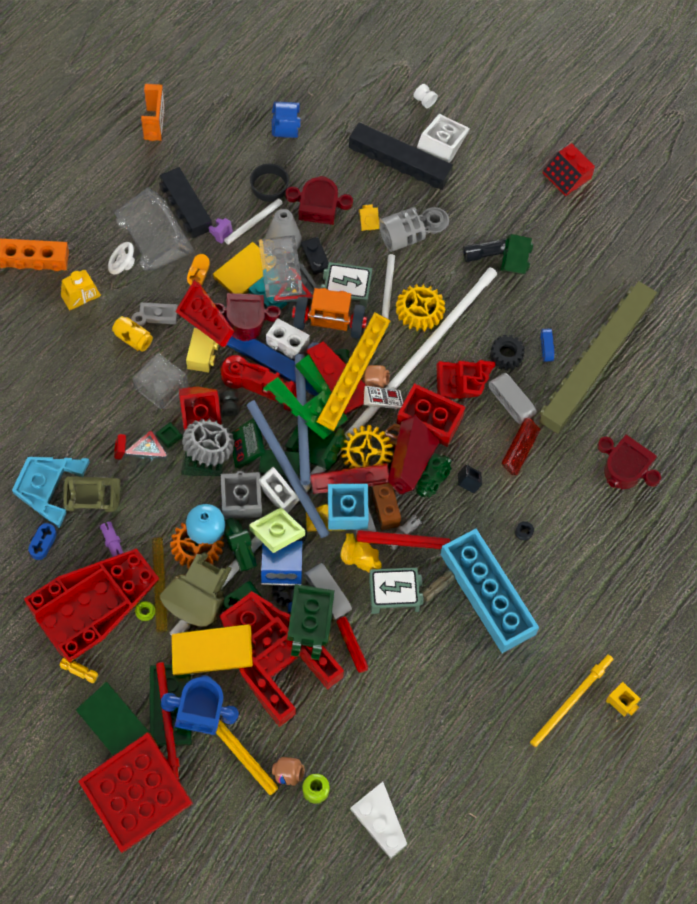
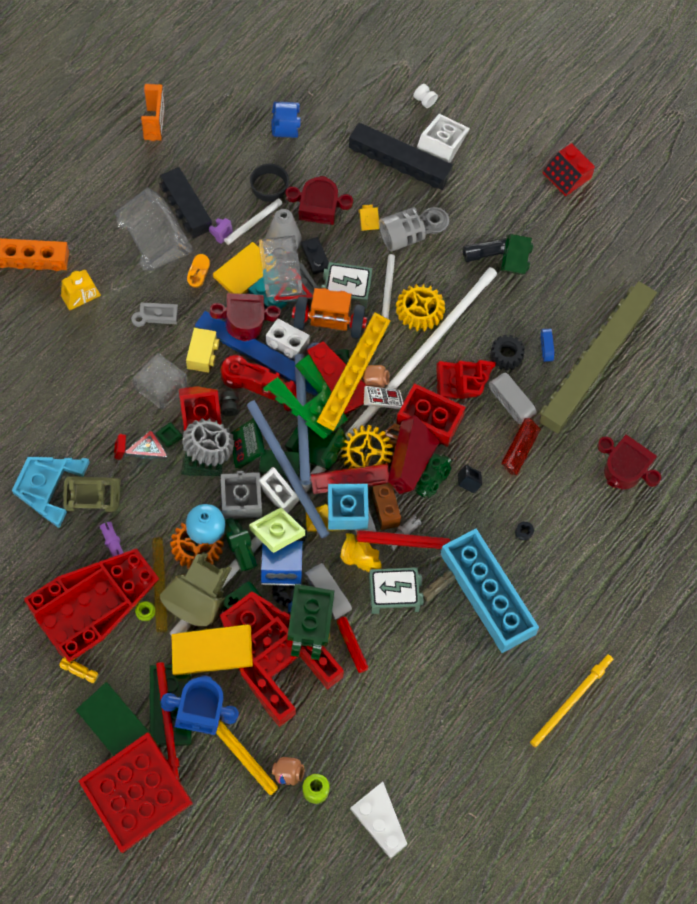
(39, 539): blue beam -> none
(123, 260): white piece -> none
(132, 333): yellow piece -> none
(204, 315): red wing -> none
(624, 693): yellow brick -> none

